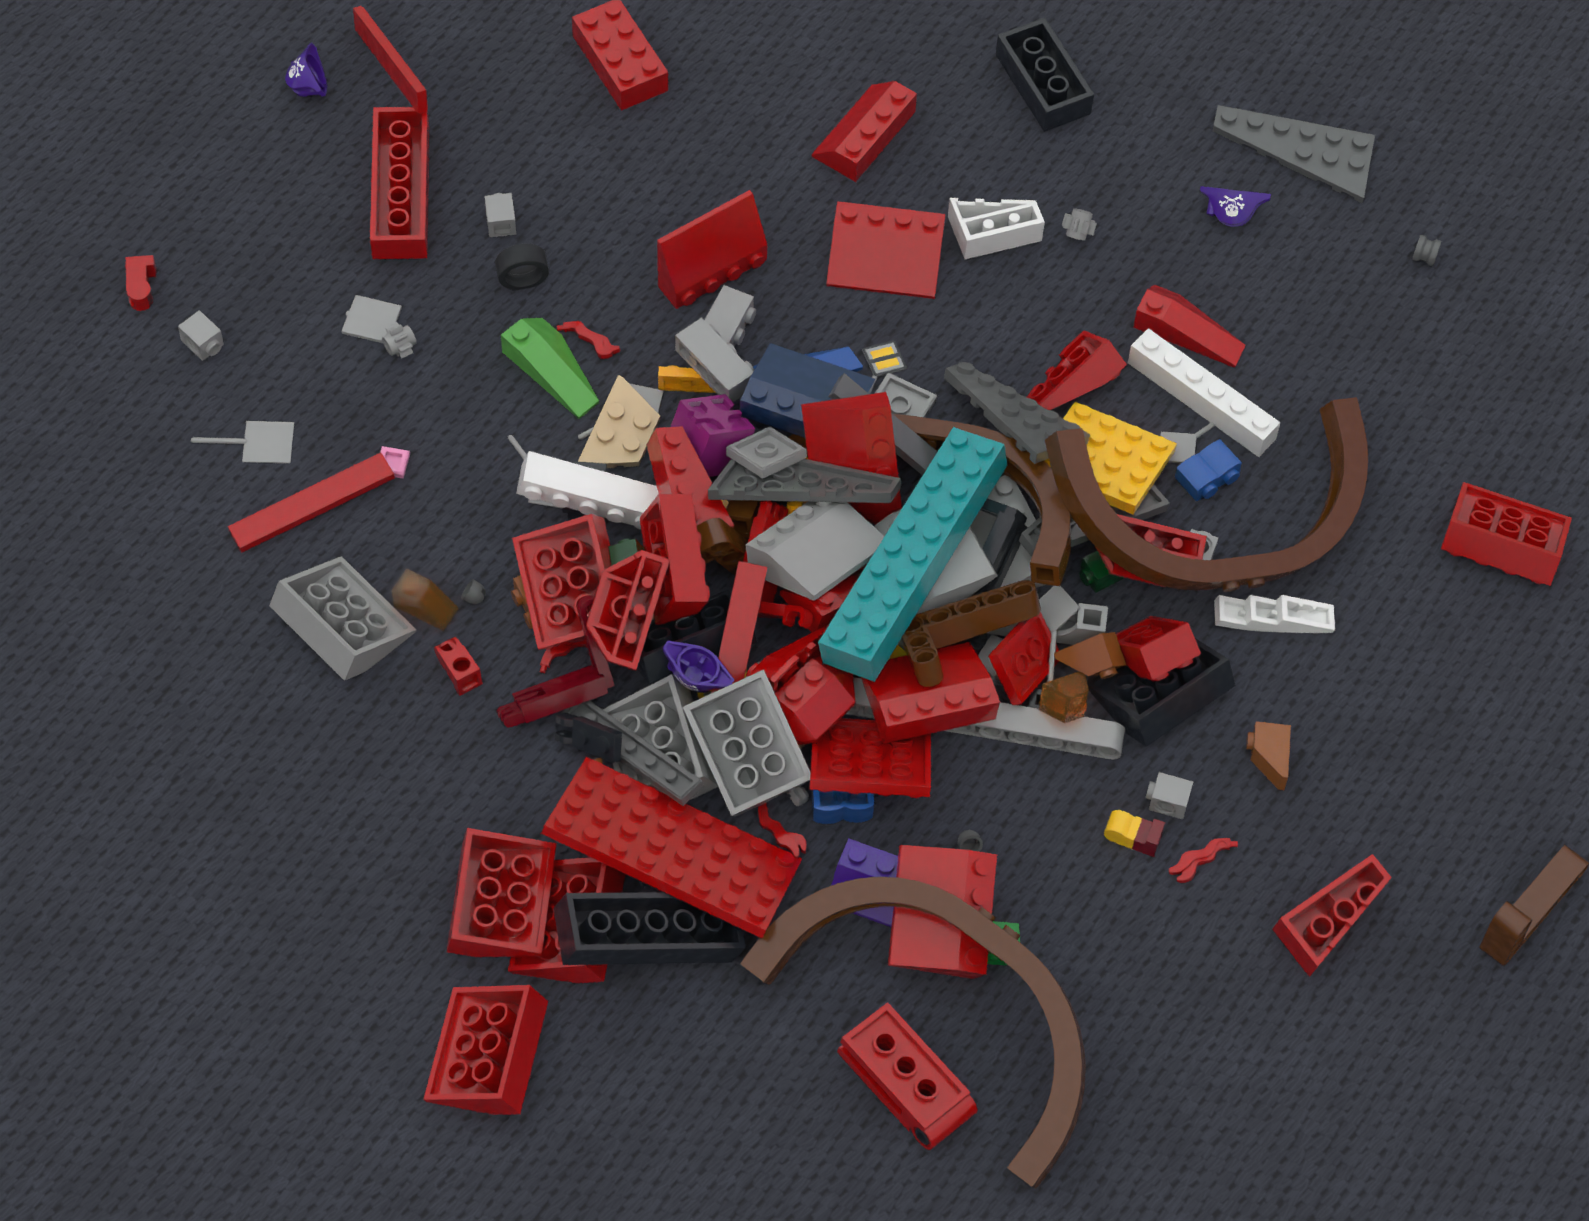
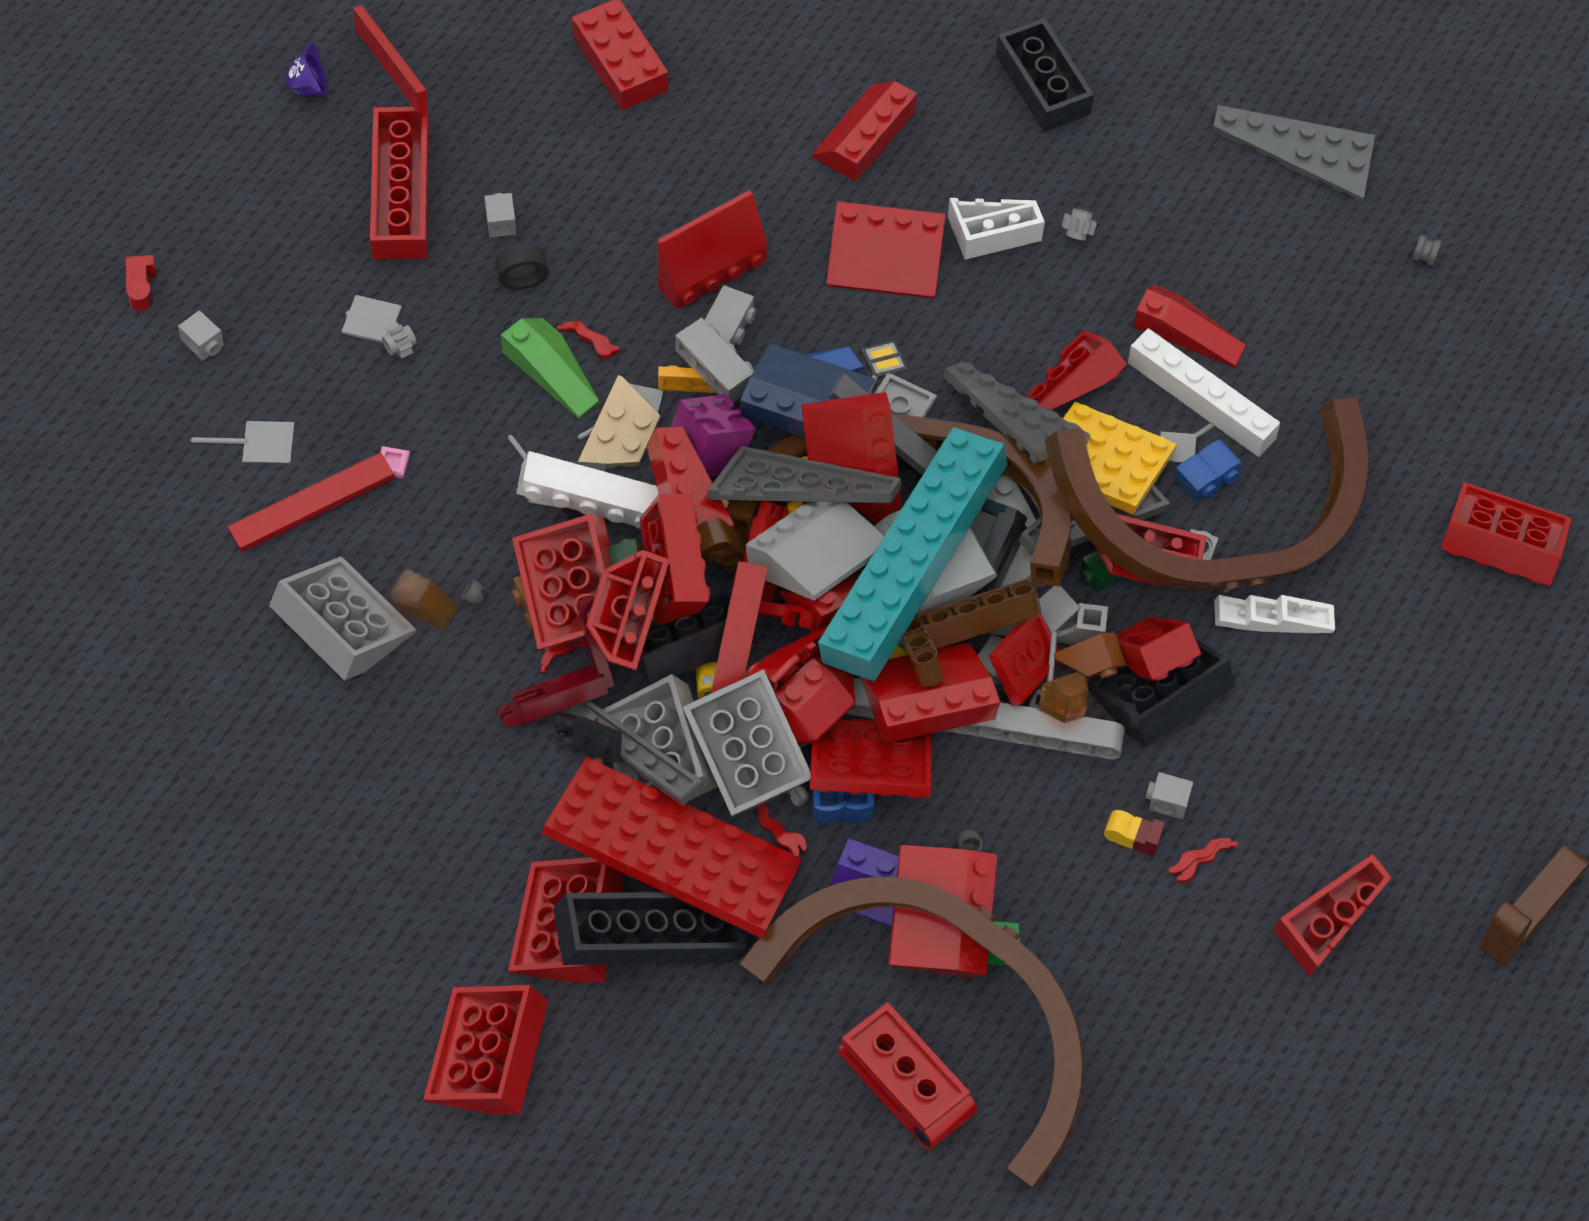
(458, 665): red leg -> none
(501, 895): red slope -> none
(696, 667): dark purple hat -> none
(766, 452): light grey tile -> none
(1233, 206): dark purple hat -> none
(1271, 751): dark orange slope -> none

